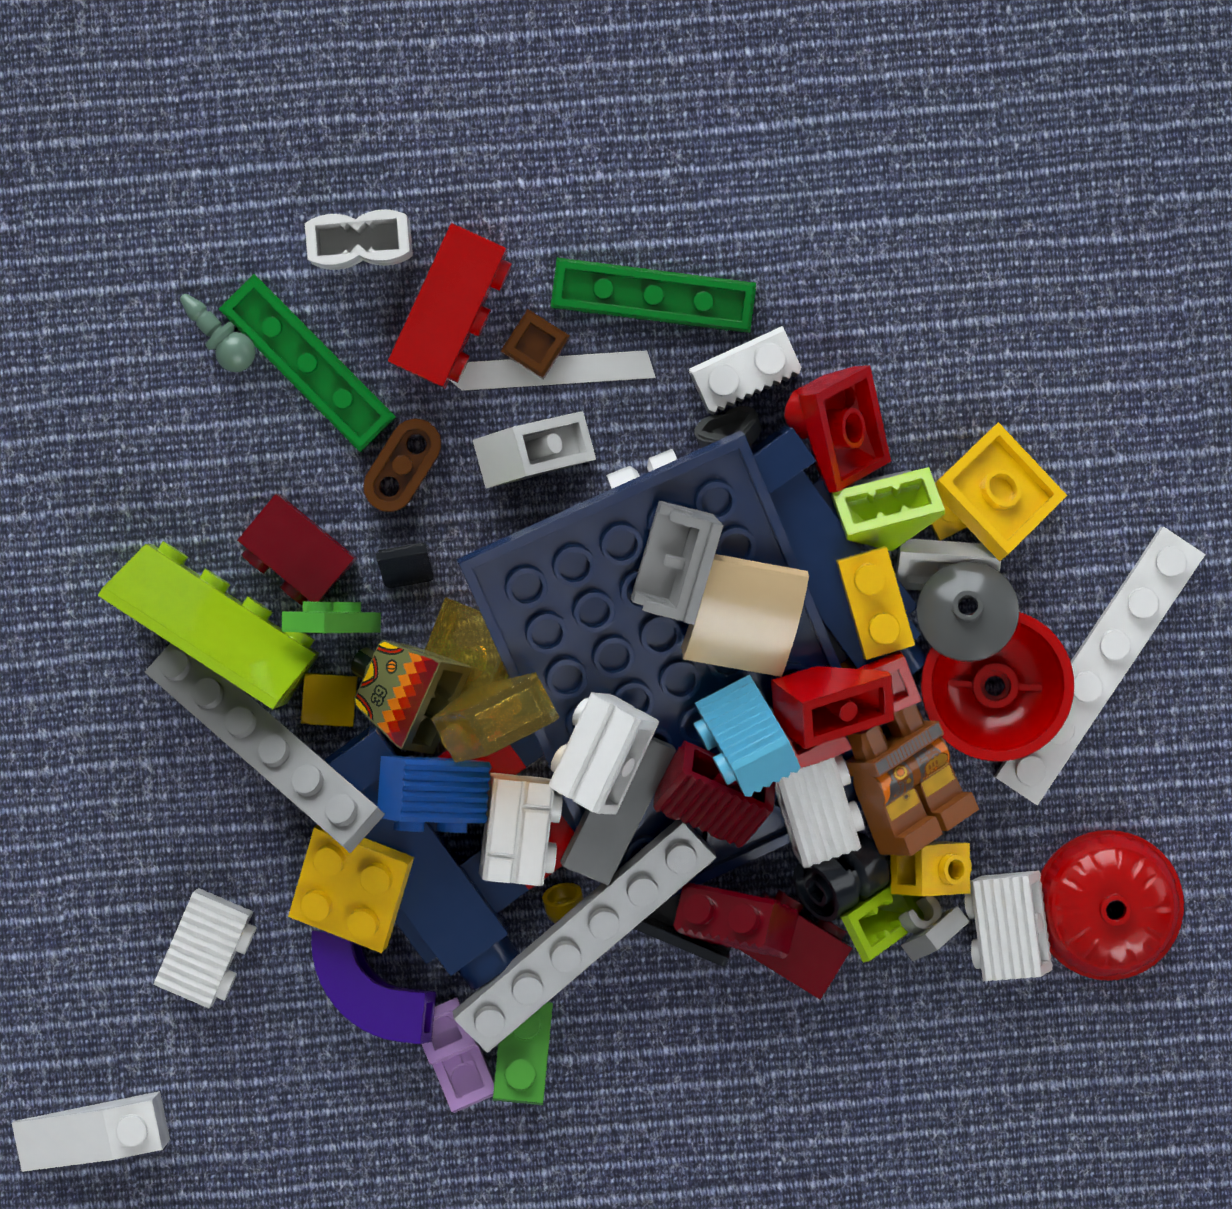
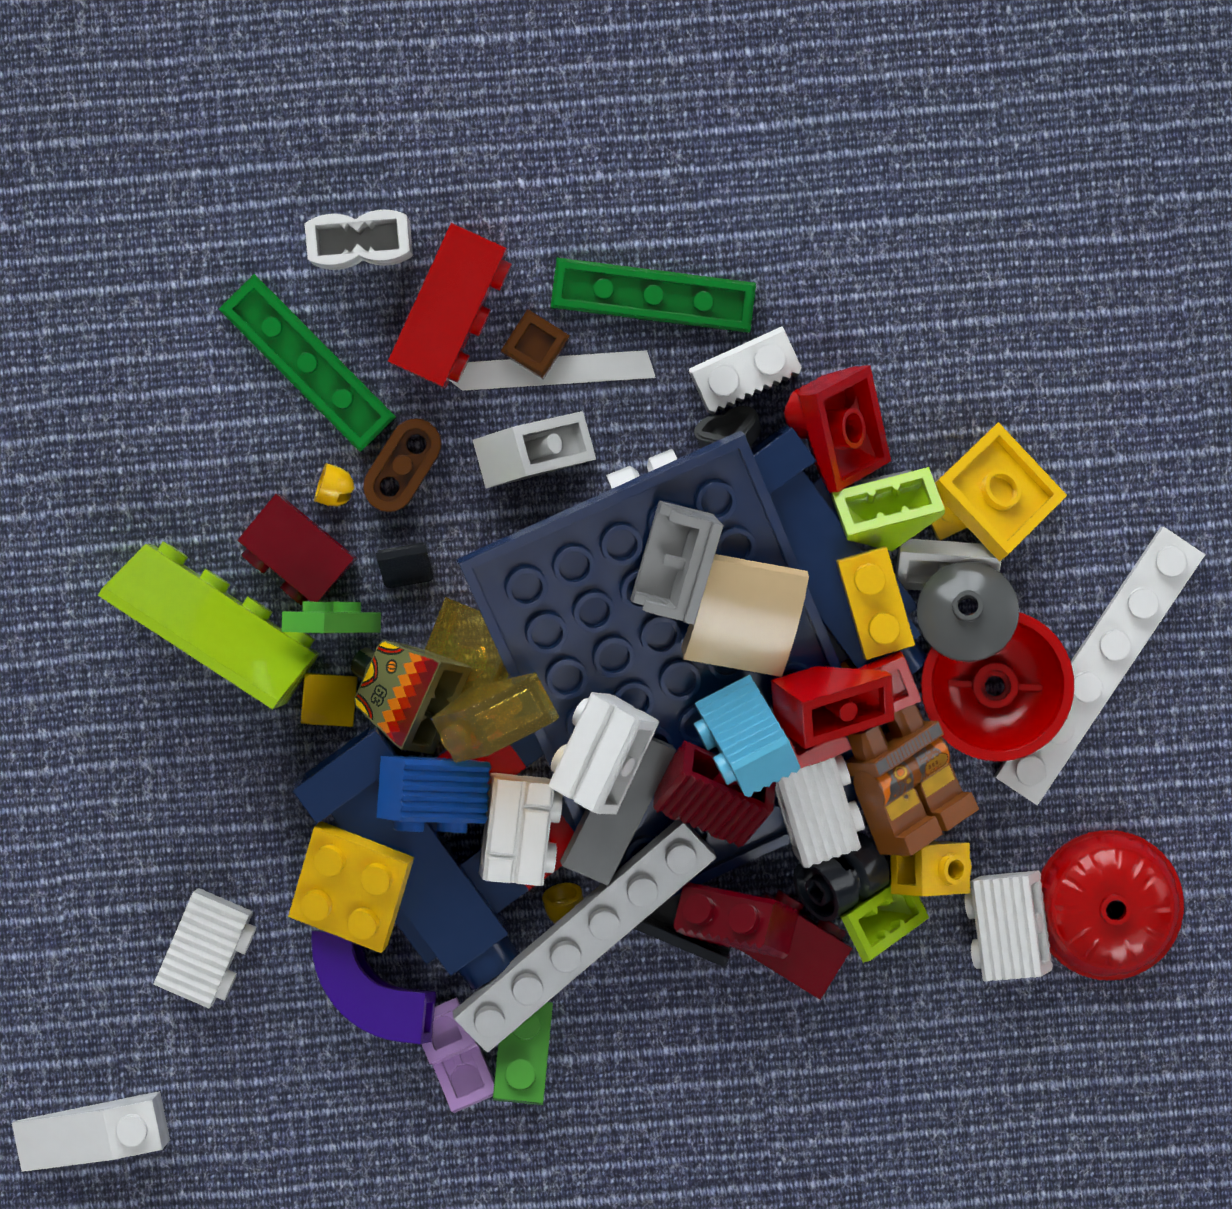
(232, 349): sand green bar -> none
(267, 747): light grey plate -> none
(334, 486): none -> yellow hinge
(934, 930): light grey tile -> none

